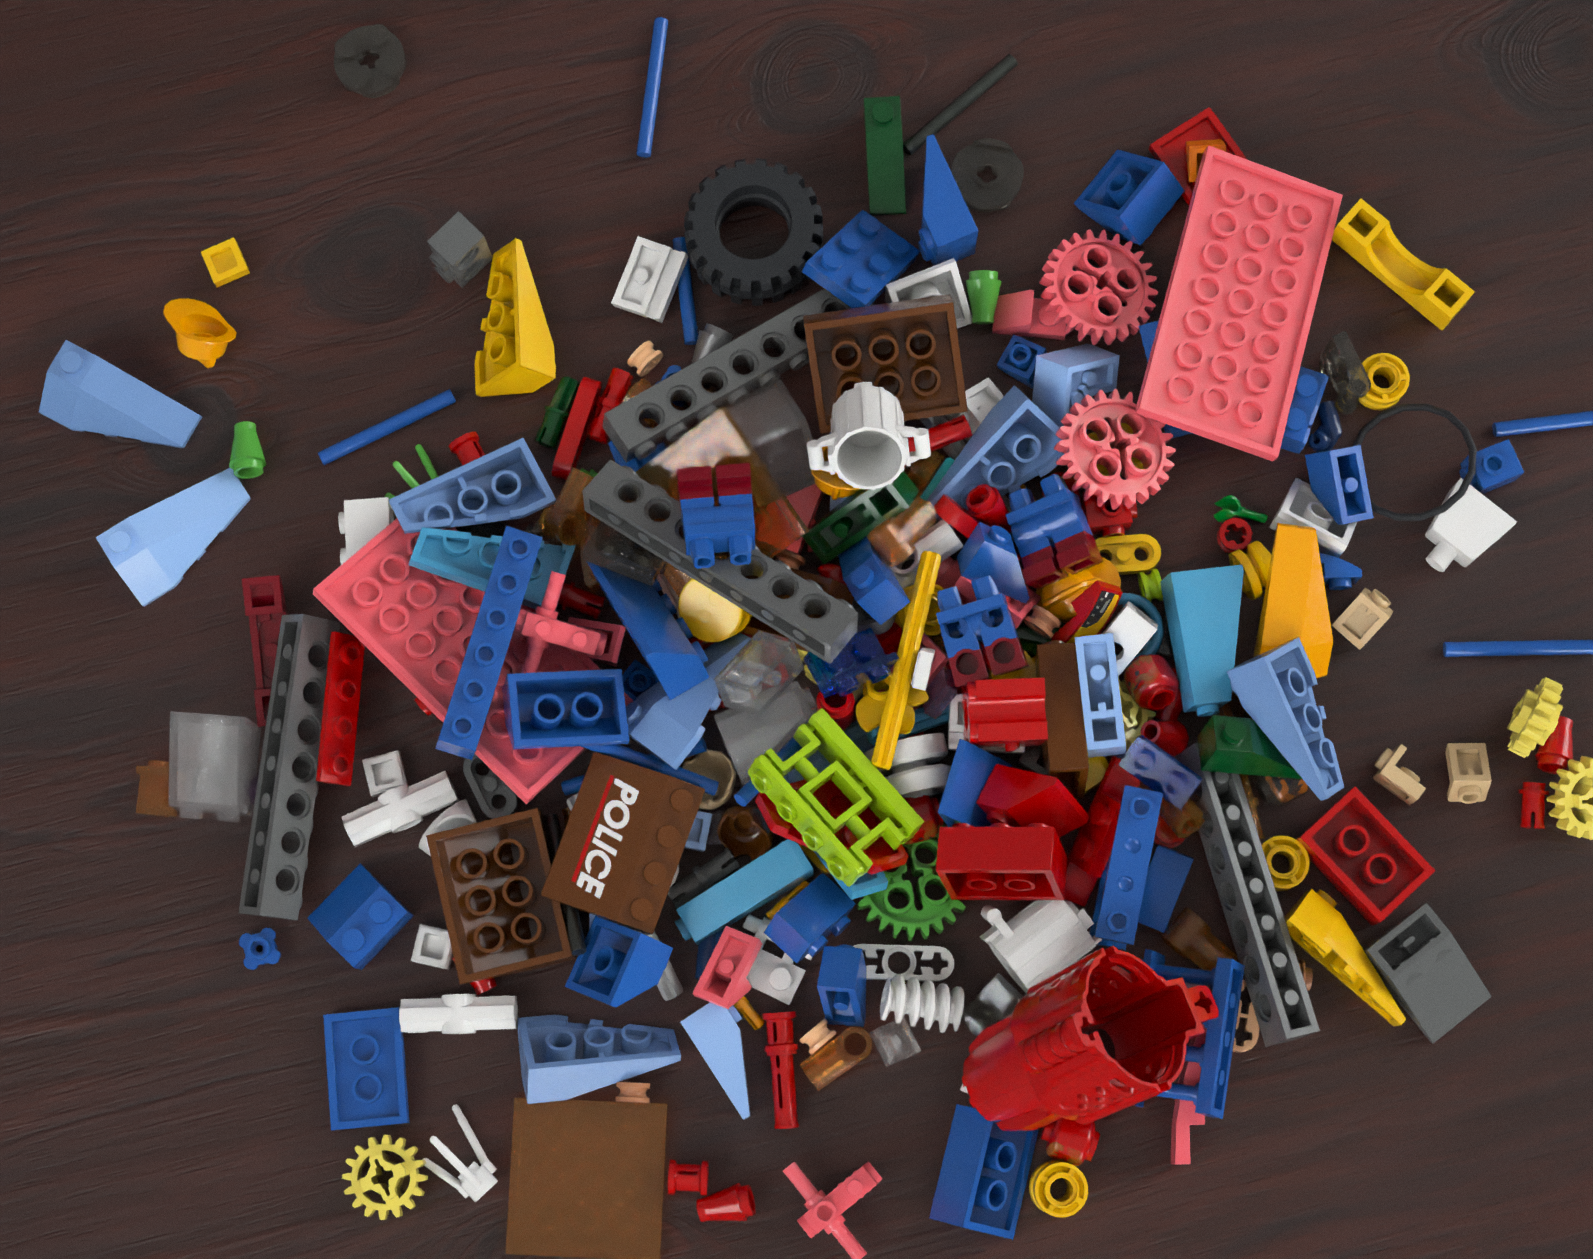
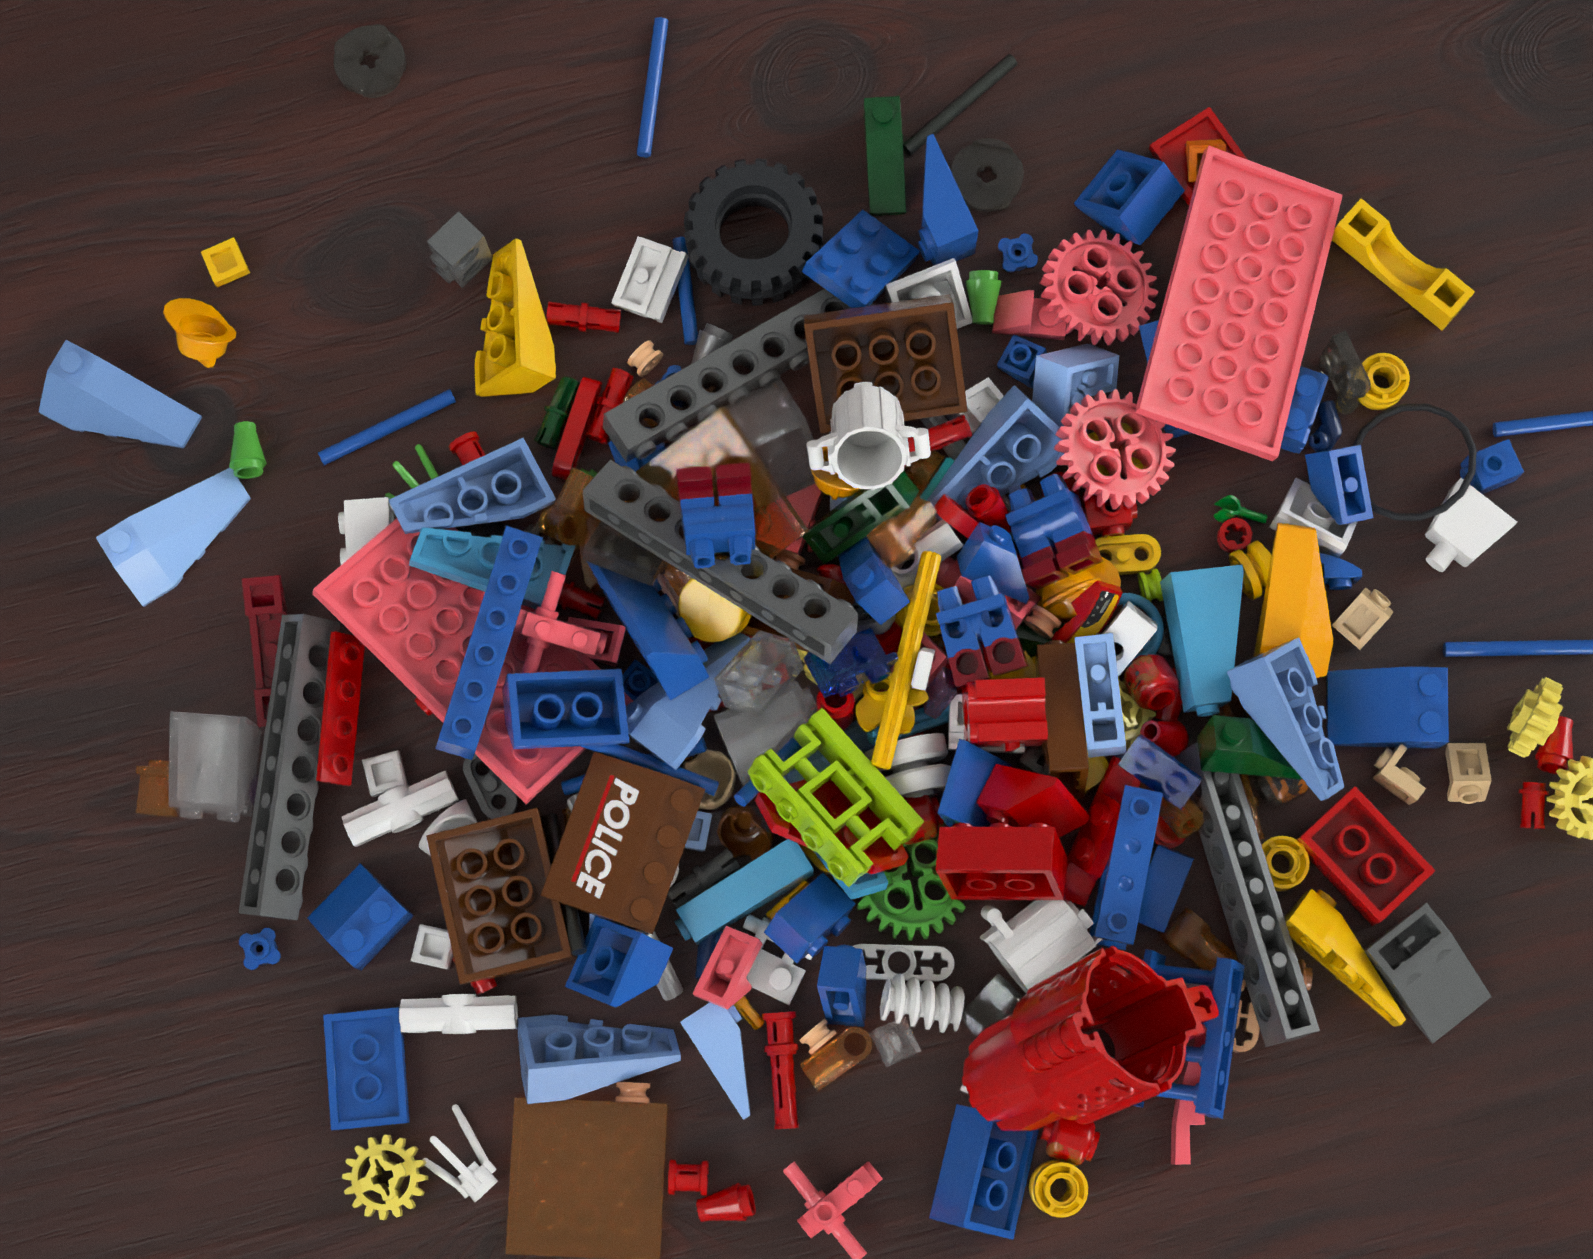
(583, 317): none -> red pin
(1016, 263): none -> blue plate
(1388, 707): none -> blue slope

